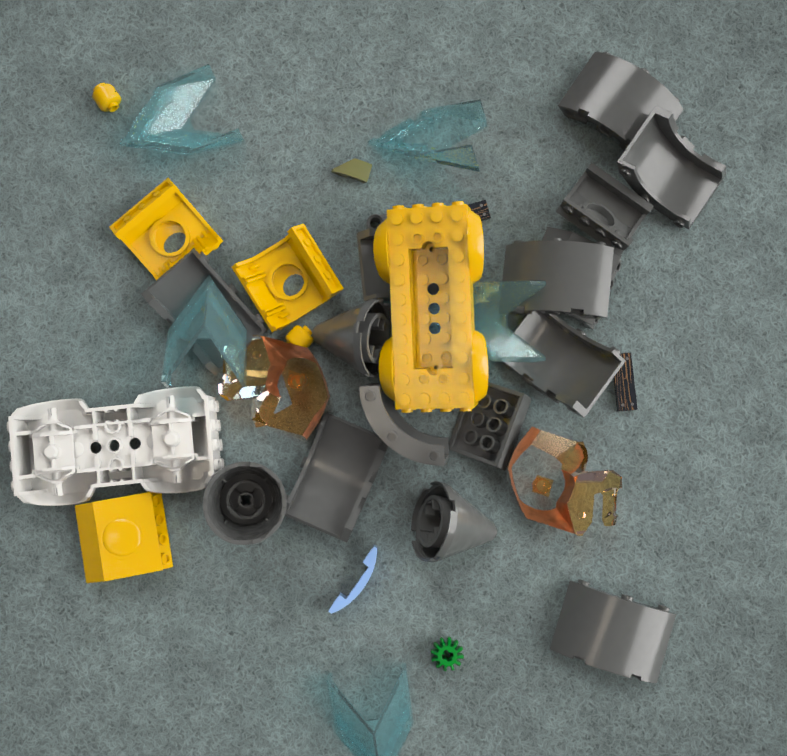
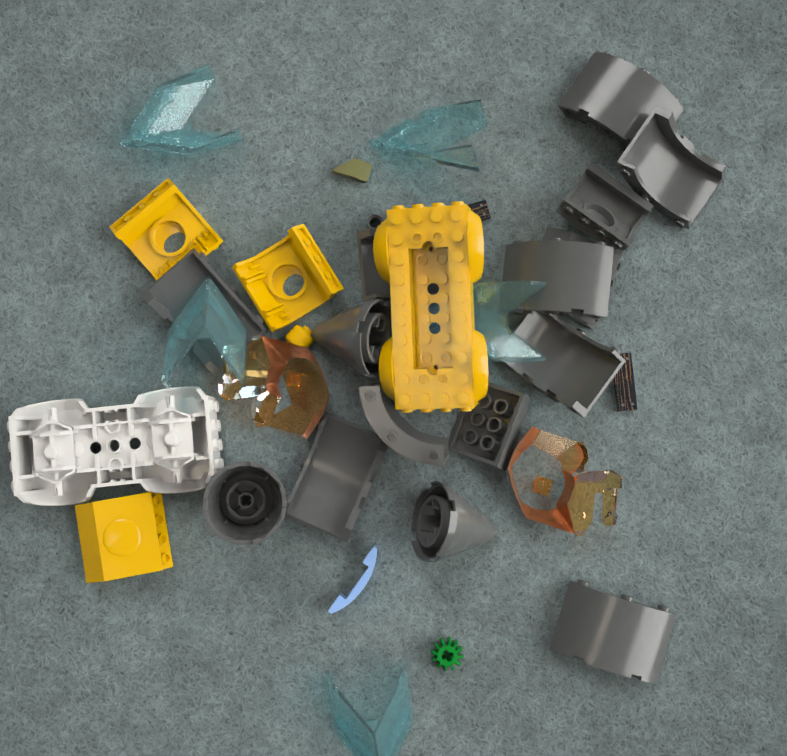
(106, 97): yellow head -> none

